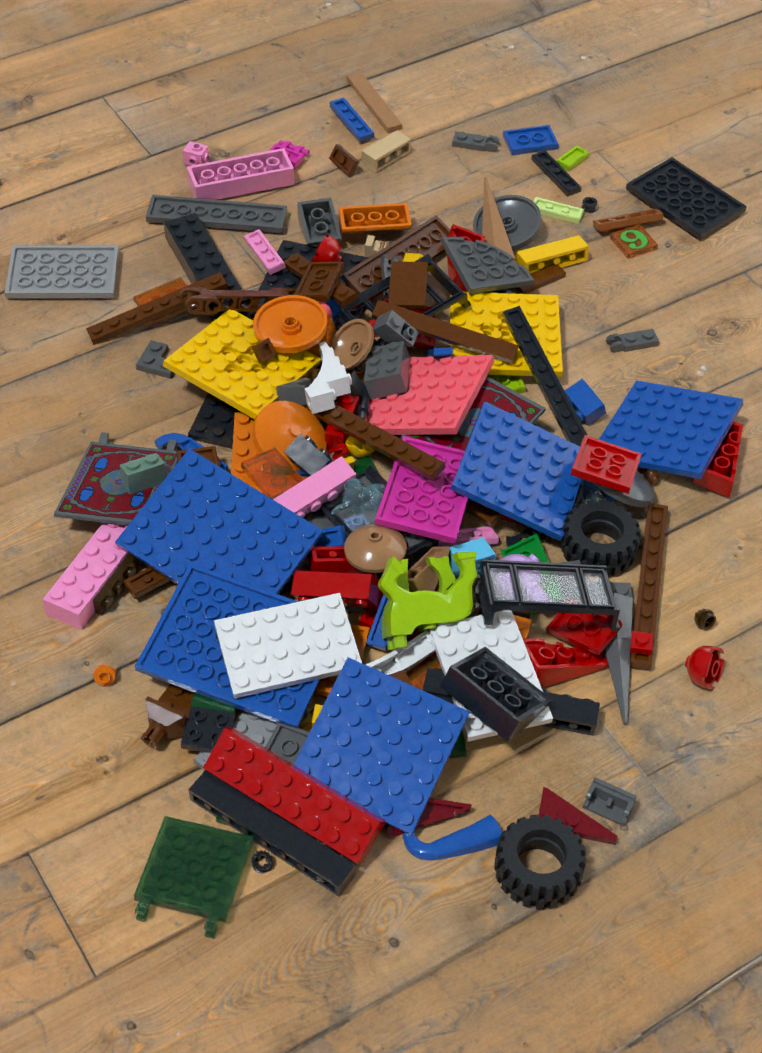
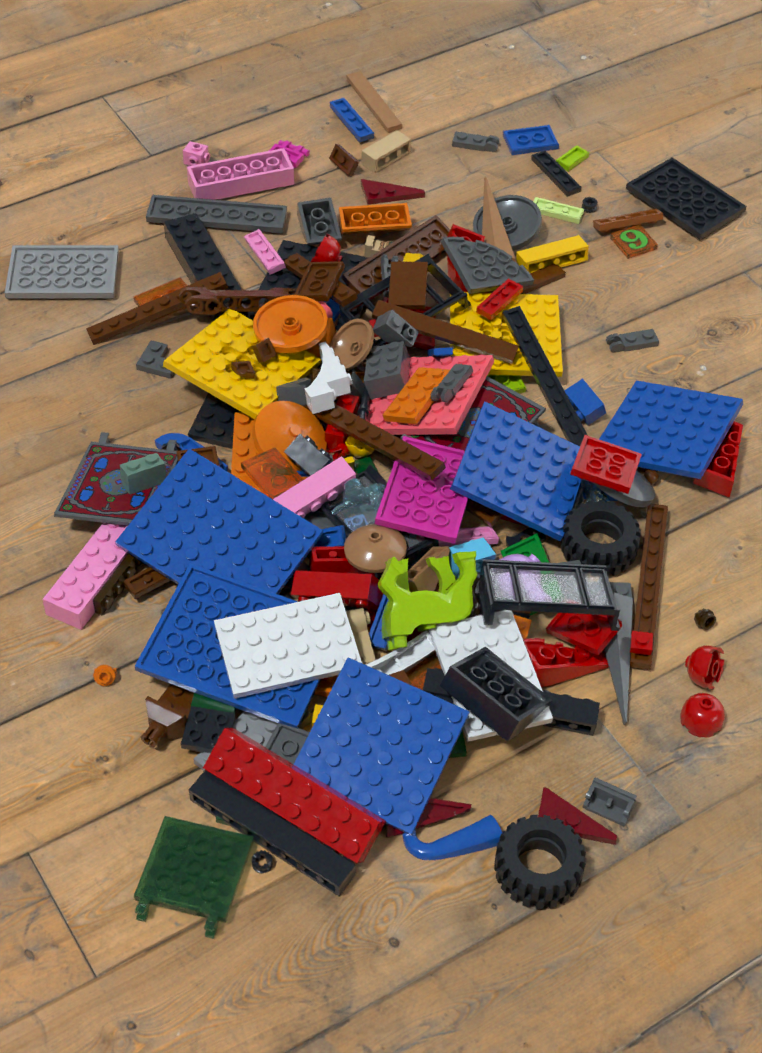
(243, 369): none -> reddish brown tile
(358, 621): none -> tan door
(380, 192): none -> dark red wing
(415, 396): none -> orange plate
(452, 382): none -> dark grey hinge
(499, 299): none -> red plate
(702, 715): none -> red cylinder

